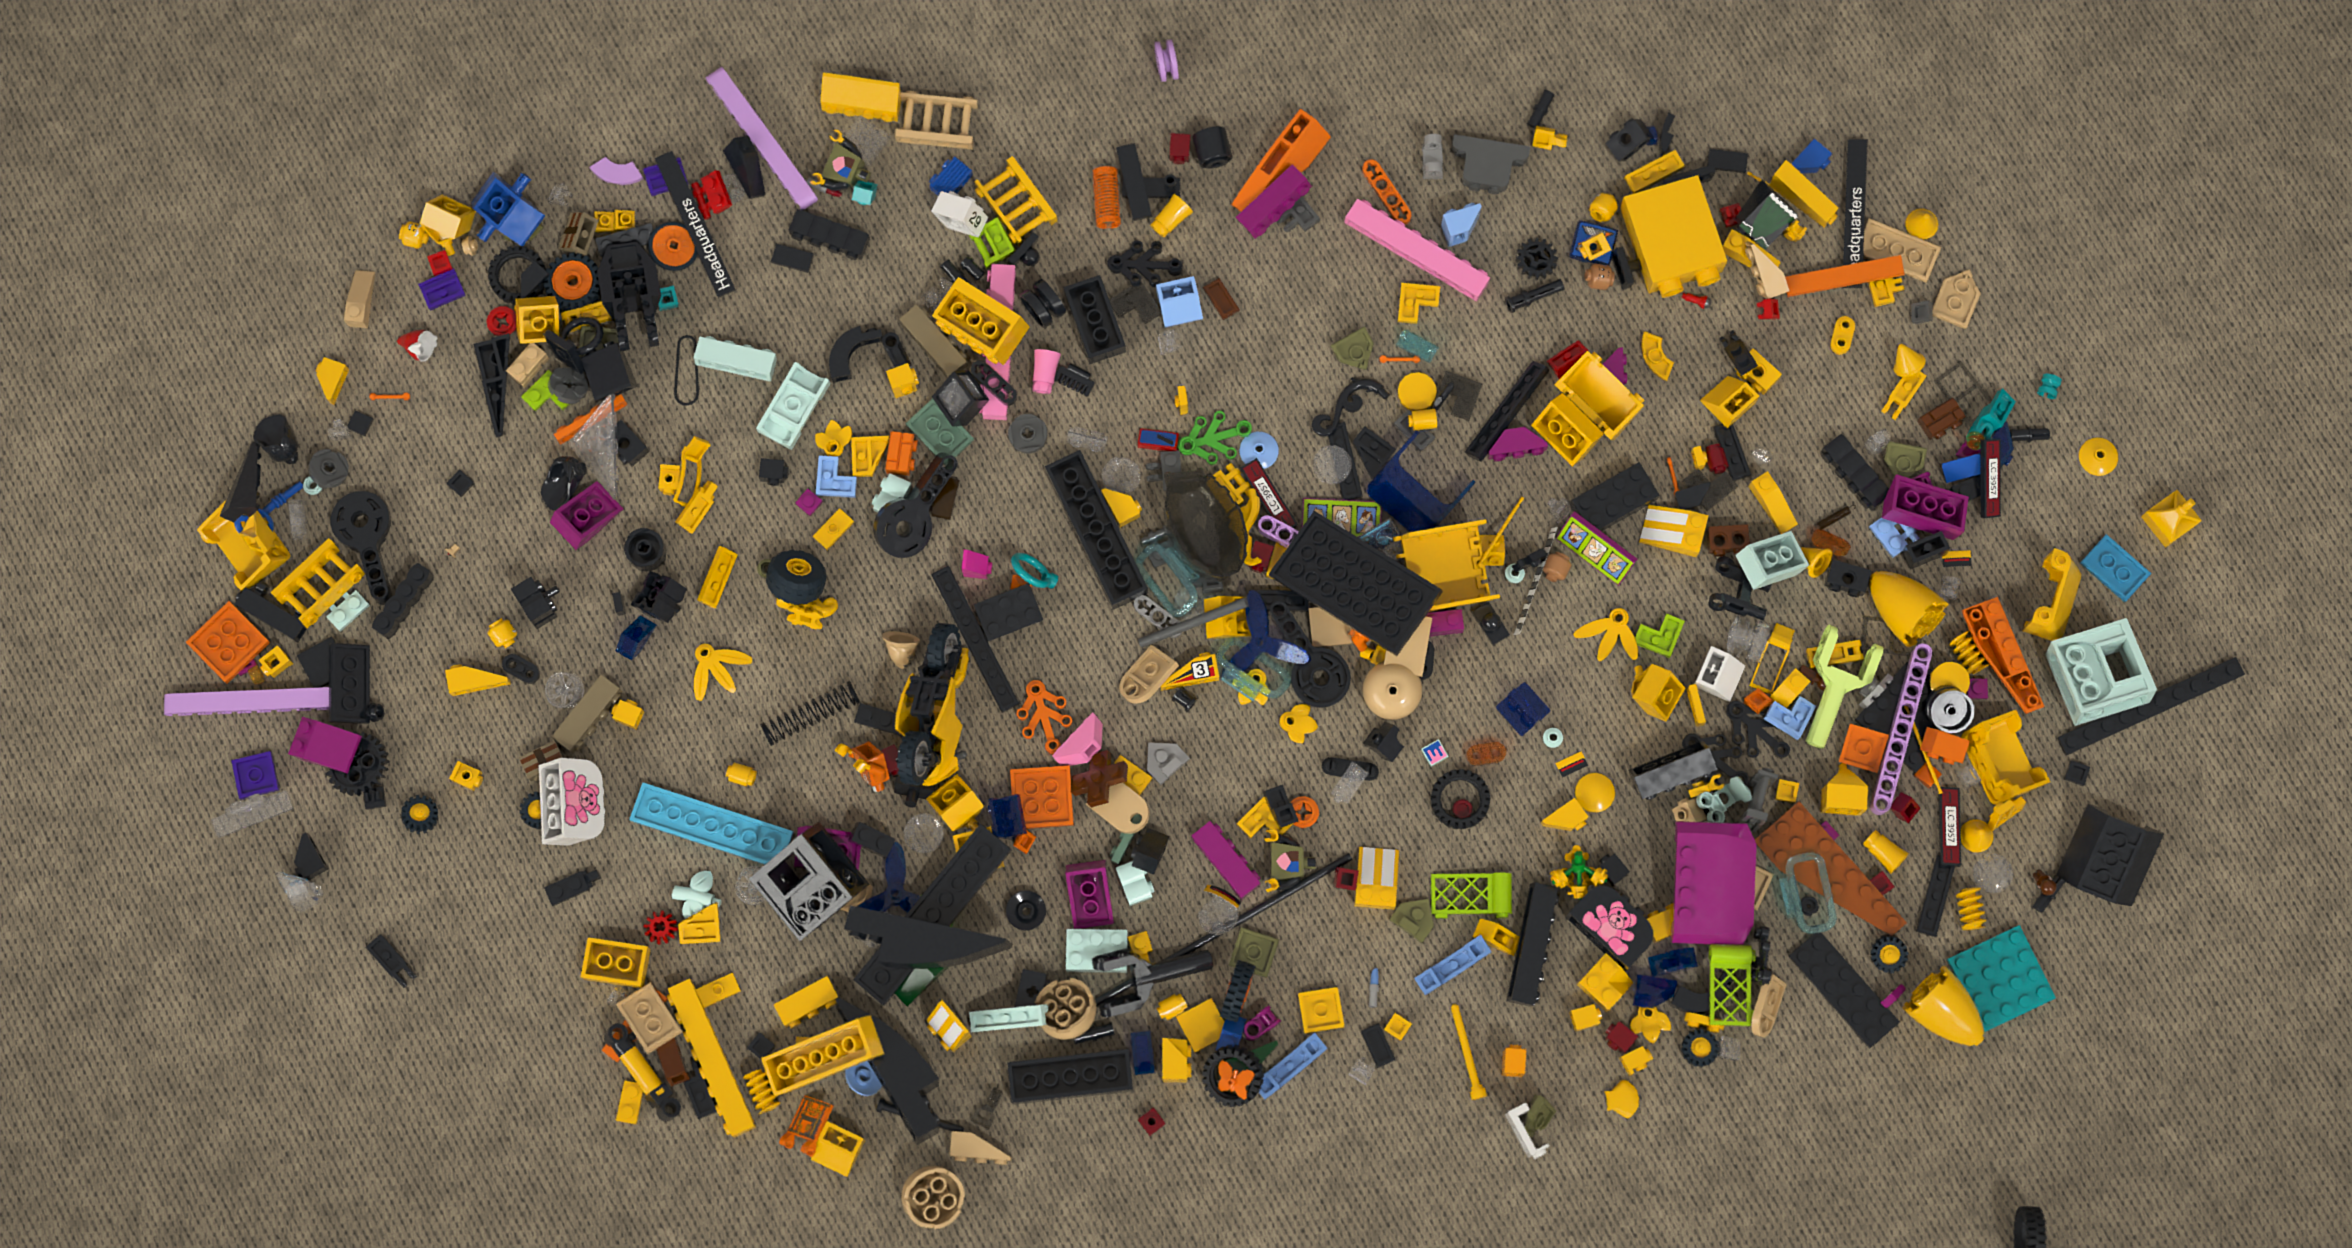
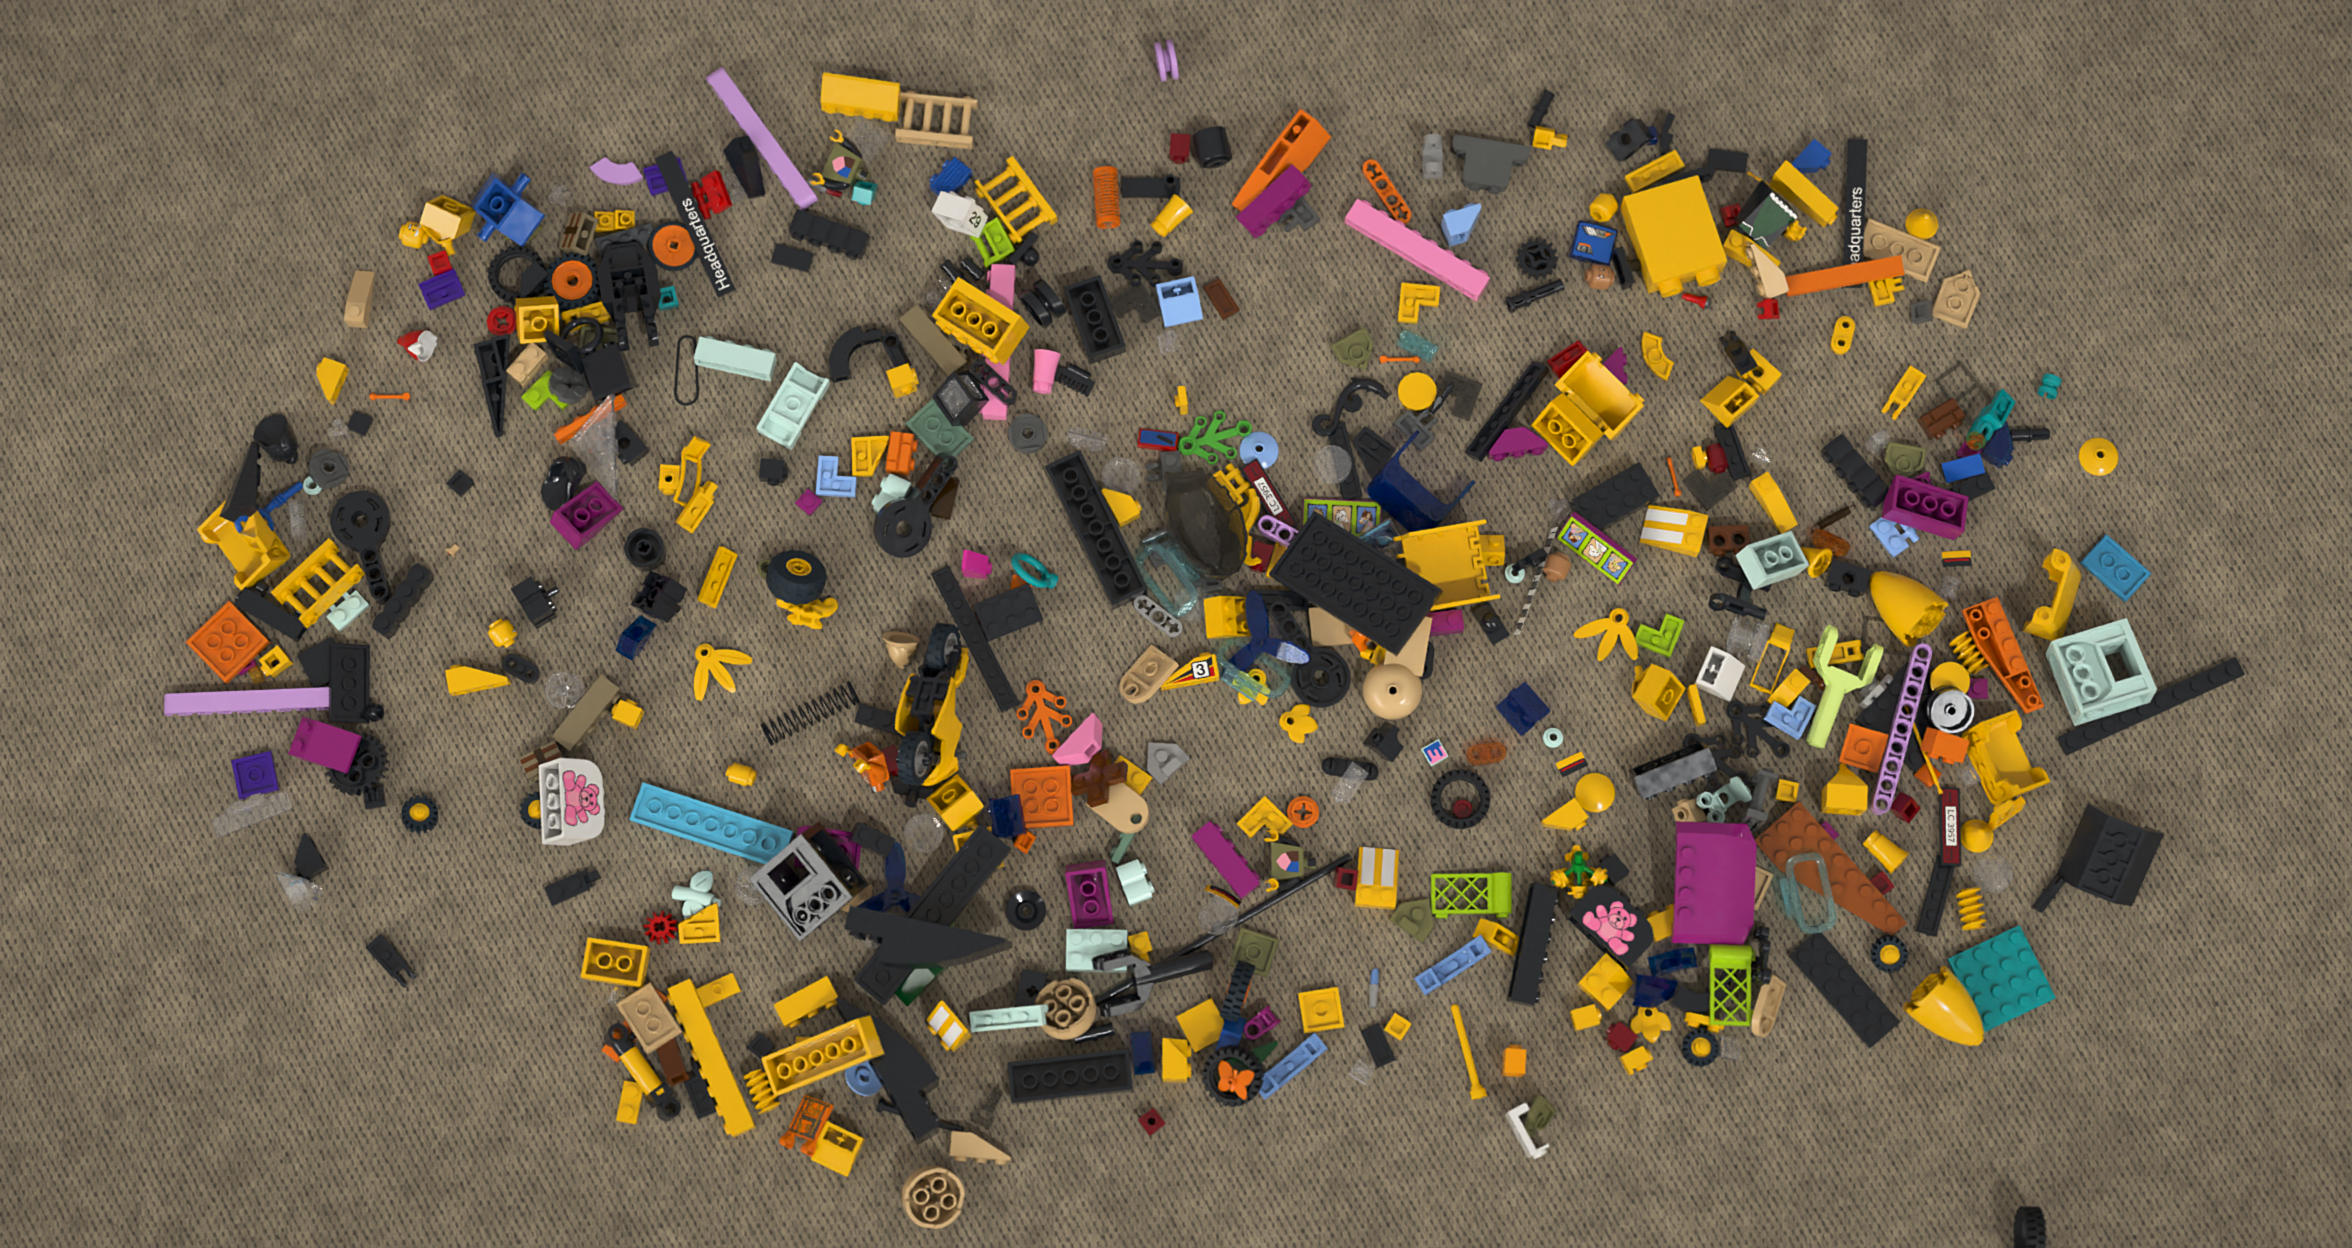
(458, 776): yellow brick -> none
(469, 245): tan plate -> none
(619, 603): black tile -> none
(833, 437): yellow plate -> none
(833, 529): yellow plate -> none
(1134, 182): black tile -> none
(1149, 850): black brick -> none
(1171, 1006): yellow brick -> none
(1184, 699): black bush -> none
(1193, 622): dark grey piece -> none
(1280, 807): black slope -> none
(1423, 419): yellow brick -> none
(1500, 532): yellow piece -> none
(1601, 246): yellow brick -> none
(1623, 1099): yellow animal -> none
(1692, 496): black tile -> none
(1700, 787): yellow plate -> none
(1758, 701): orange tile -> none
(1813, 903): black plate -> none
(1893, 996): magenta tile -> none
(1908, 361): yellow hat -> none
(1926, 550): black brick -> none
(1990, 477): tile -> none
(2044, 883): reddish brown axle -> none
(2077, 773): black tile -> none
(2171, 518): yellow piece -> none

